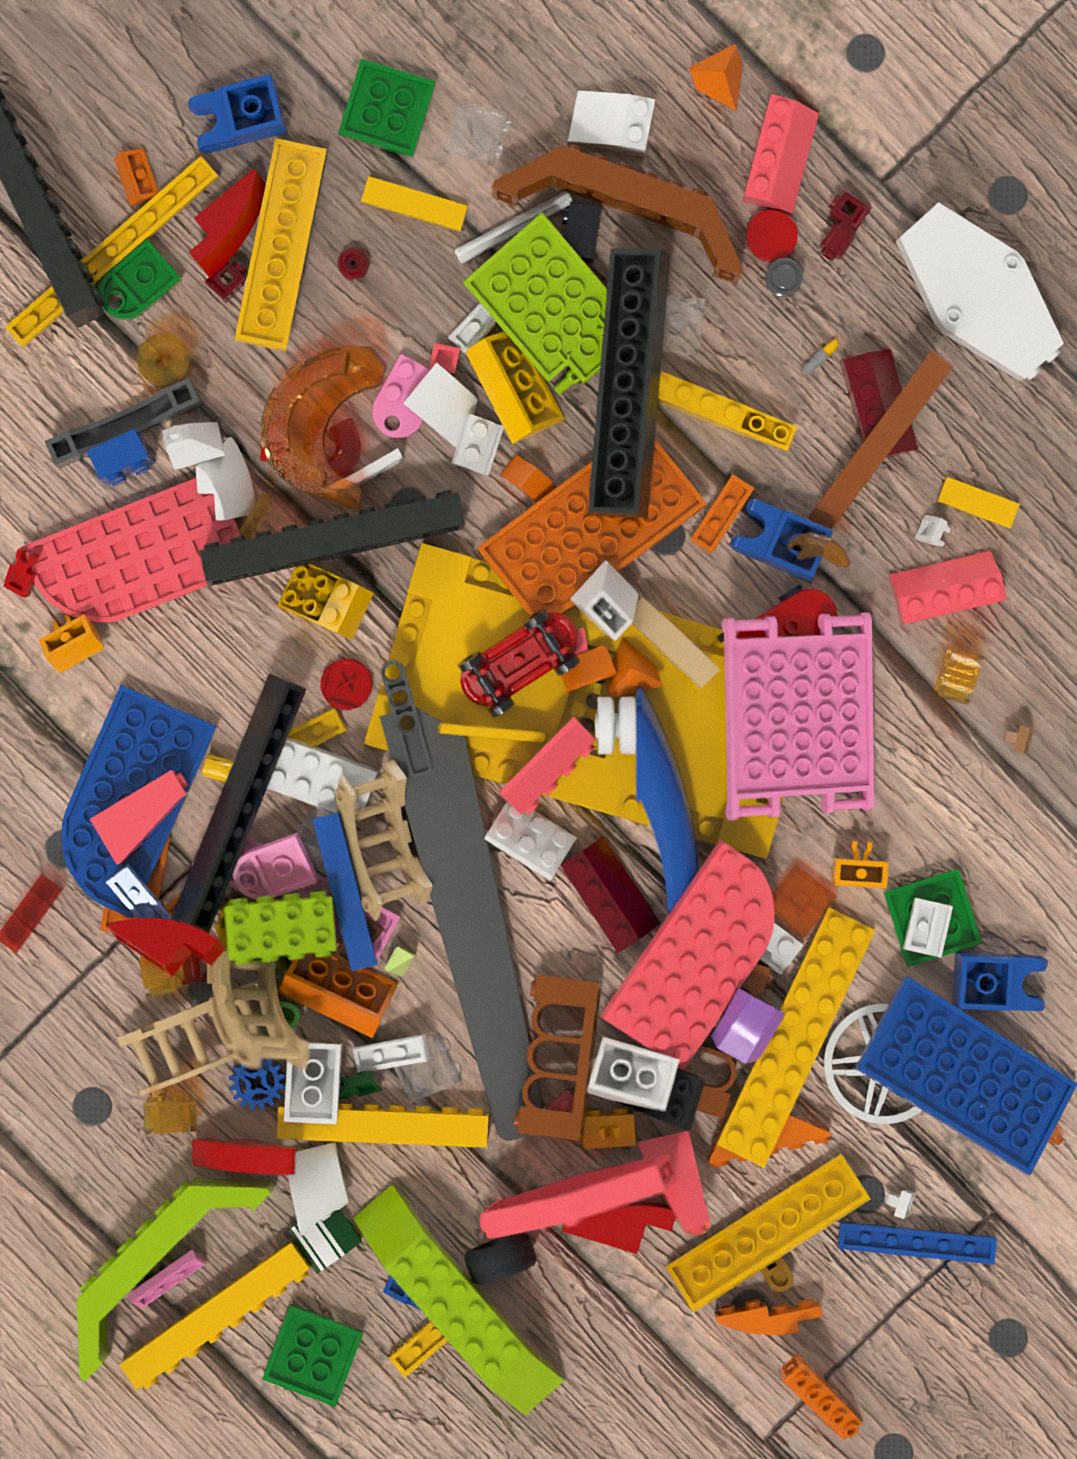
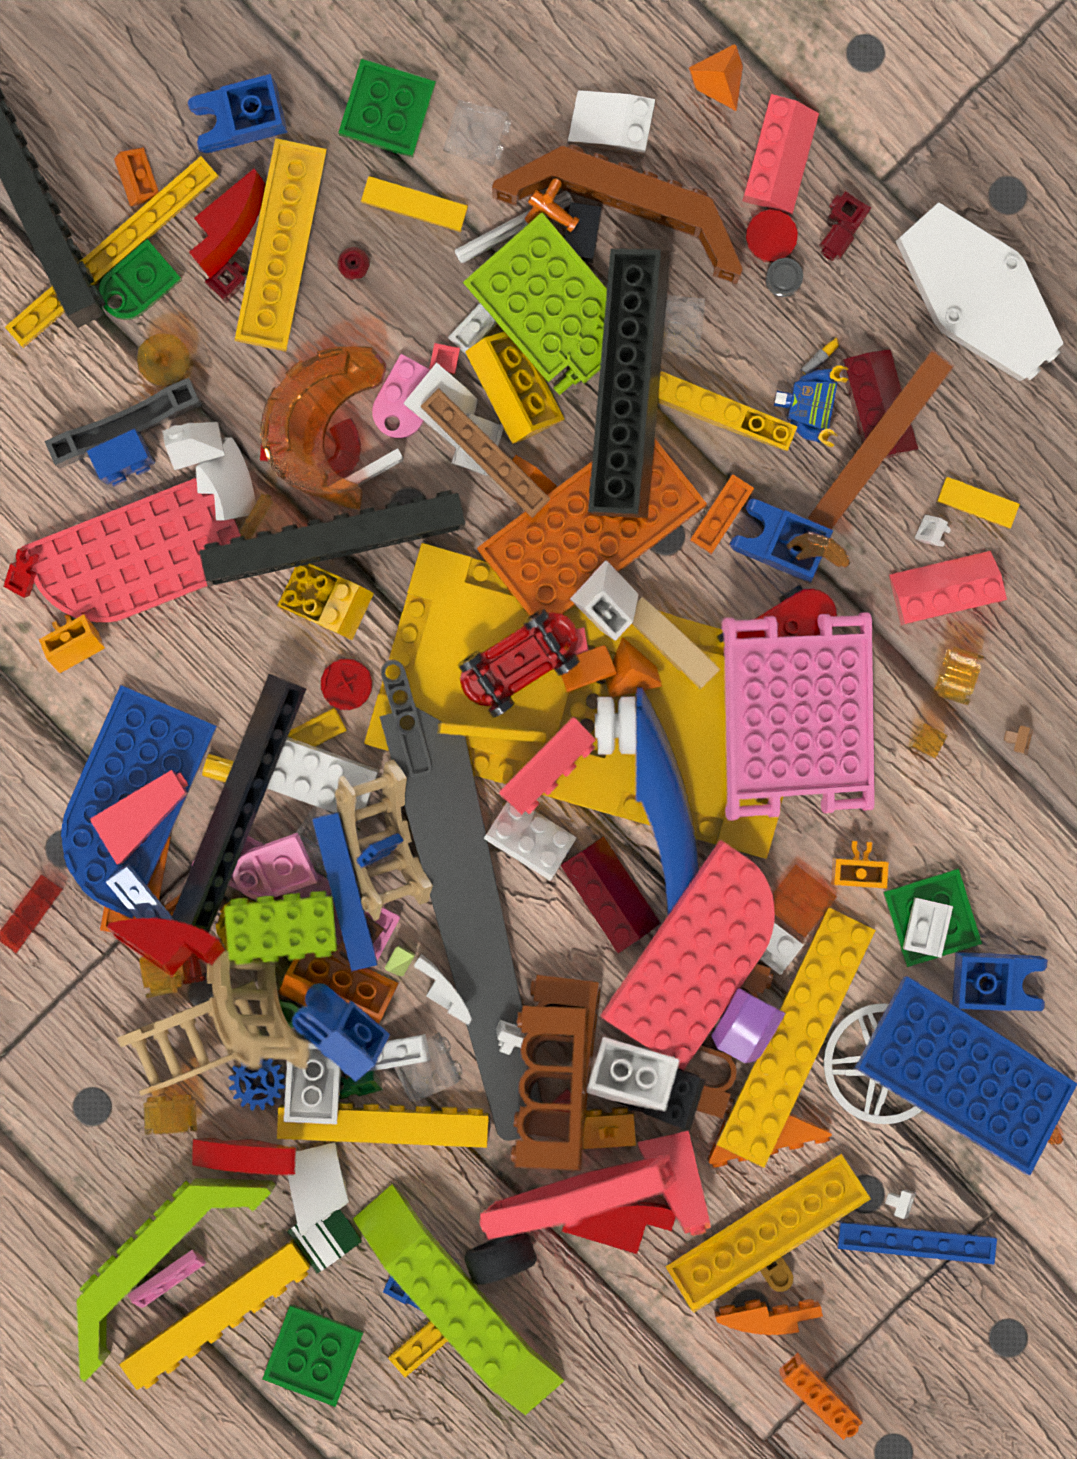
(340, 1031): none -> blue brick
(379, 850): none -> blue tile
(442, 991): none -> white slope
(485, 452): none -> medium nougat tile
(509, 1036): none -> white tile
(545, 204): none -> orange piece
(553, 1021): none -> dark orange fence
(812, 403): none -> blue torso
(927, 740): none -> clear yellow brick

